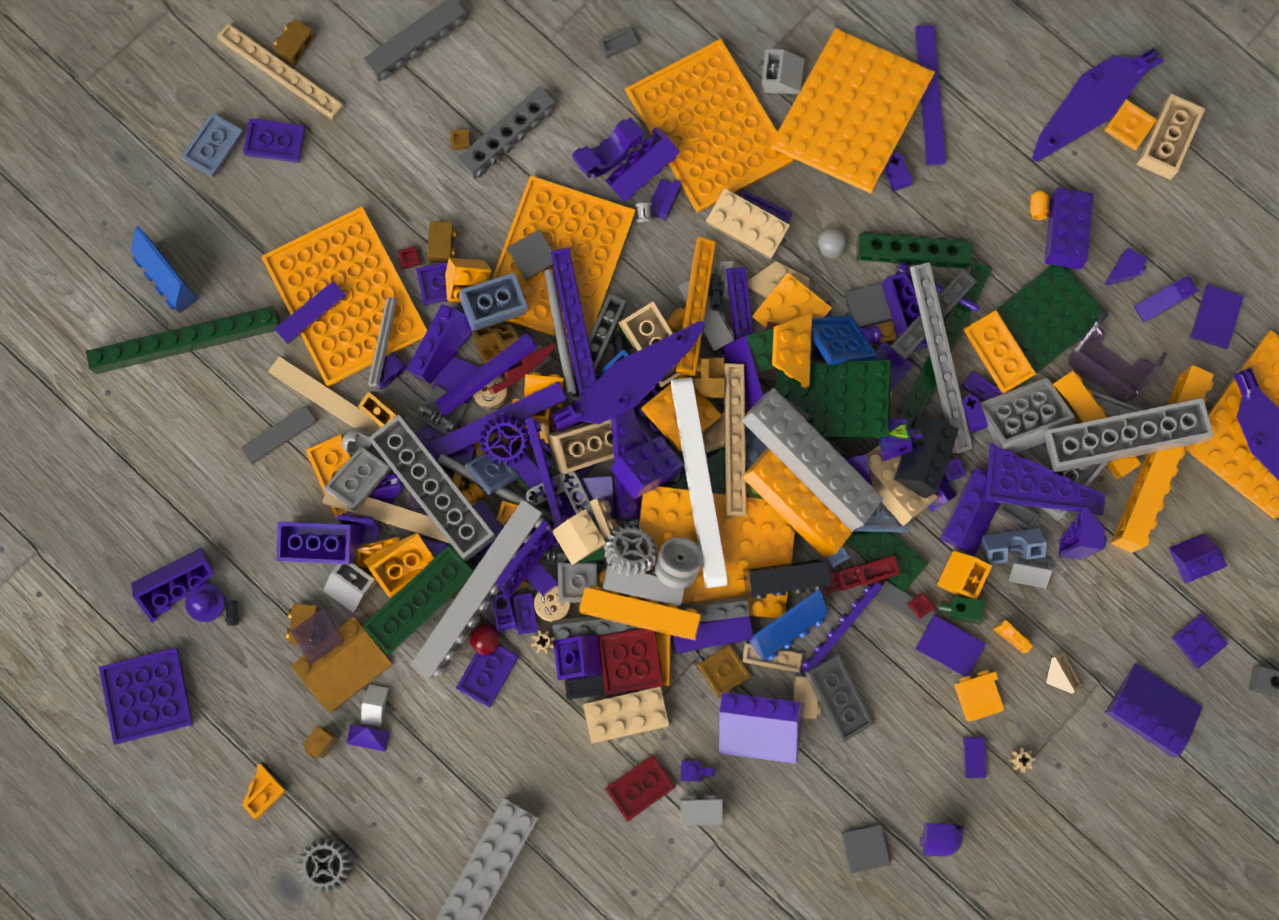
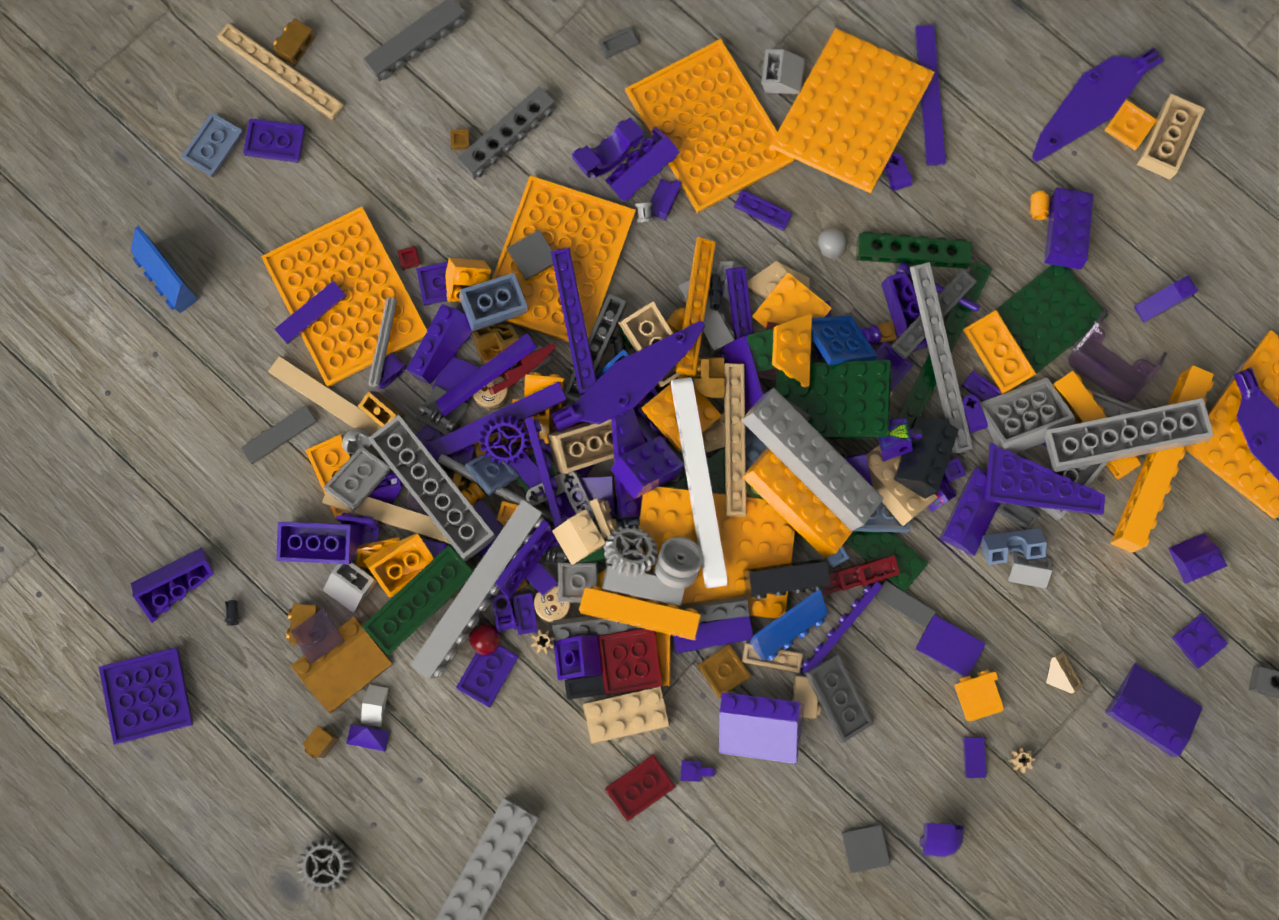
(183, 340): dark green brick -> none
(205, 602): dark purple plate -> none
(262, 793): light orange wing -> none
(441, 242): pearl gold brick -> none
(560, 332): light grey piece -> none
(701, 811): light grey brick -> none
(747, 224): tan brick -> none
(868, 305): dark grey tile -> none
(921, 605): dark red tile -> none
(964, 575): light orange slope -> none
(973, 610): dark green torso -> none
(1009, 633): light orange wing -> none
(1083, 537): dark purple wedge -> none
(1127, 267): dark purple slope -> none
(1216, 317): dark purple tile -> none

